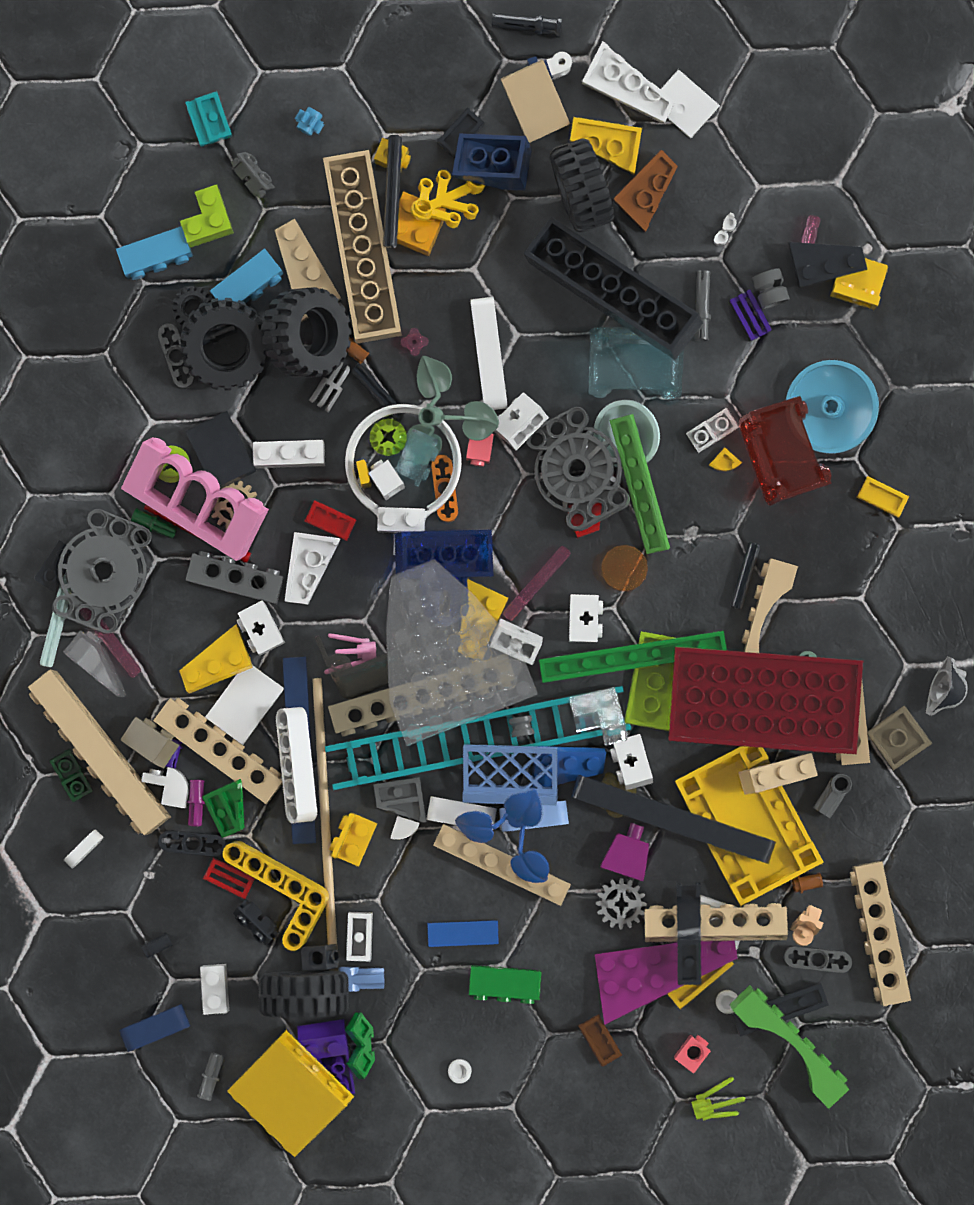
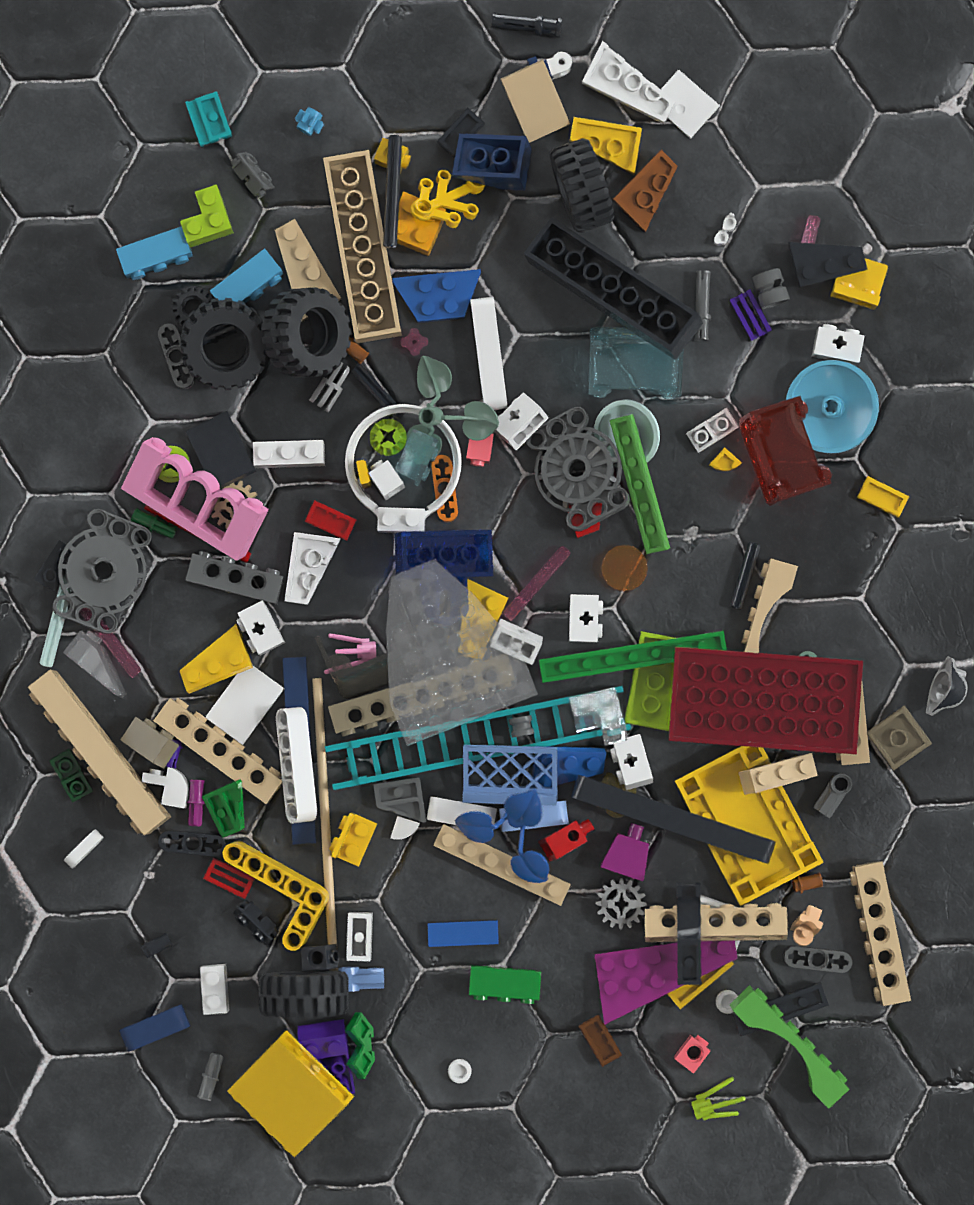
(438, 295): none -> blue wing
(558, 843): none -> red torso
(826, 349): none -> white brick

